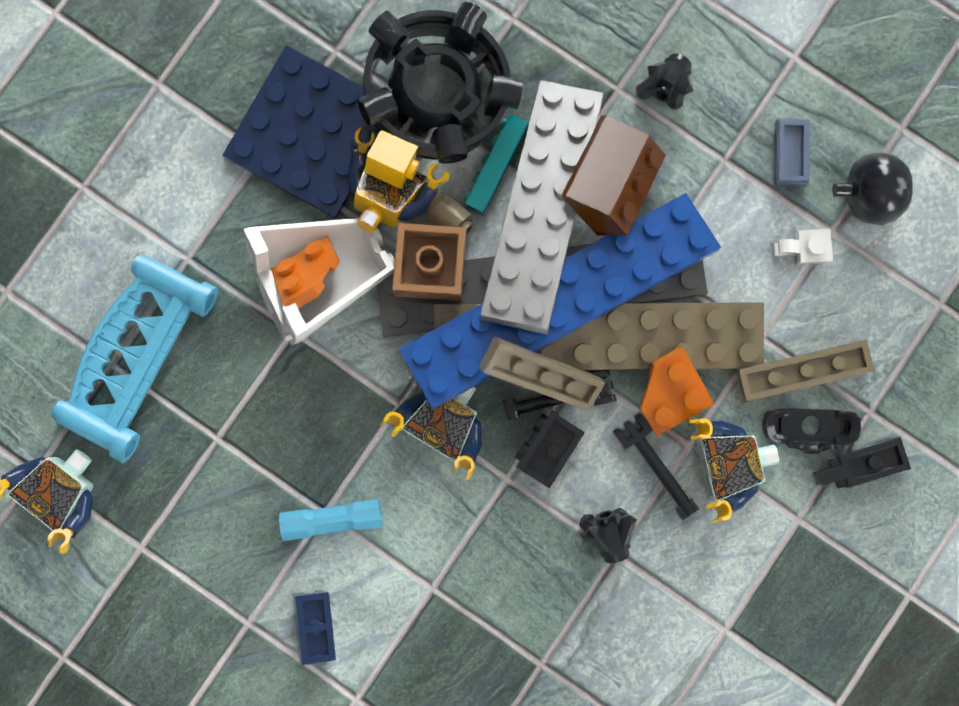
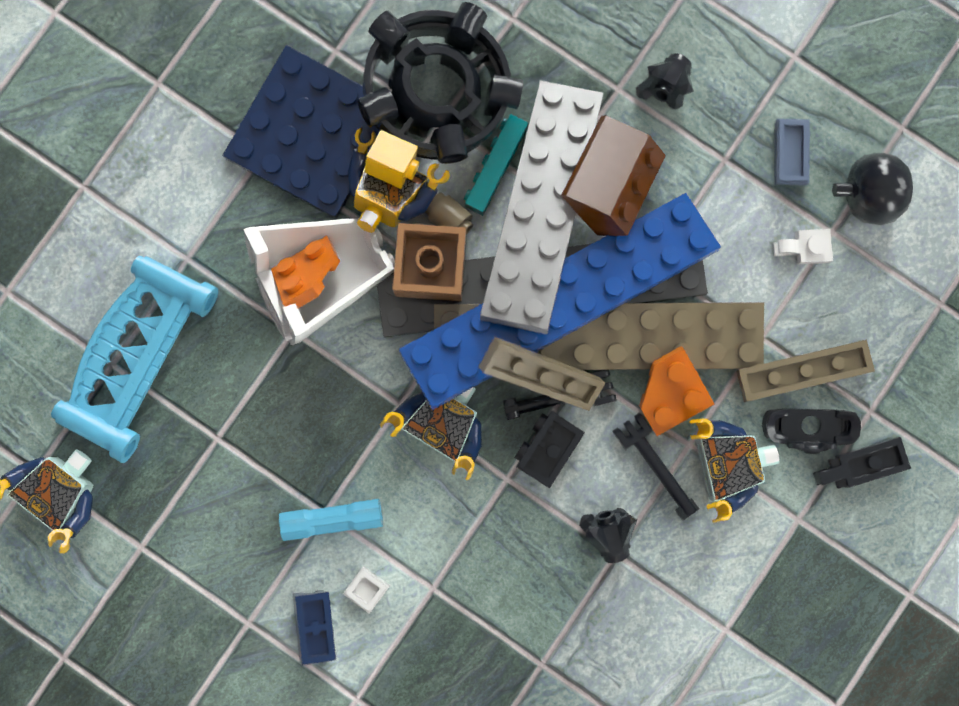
(366, 589): none -> white tile

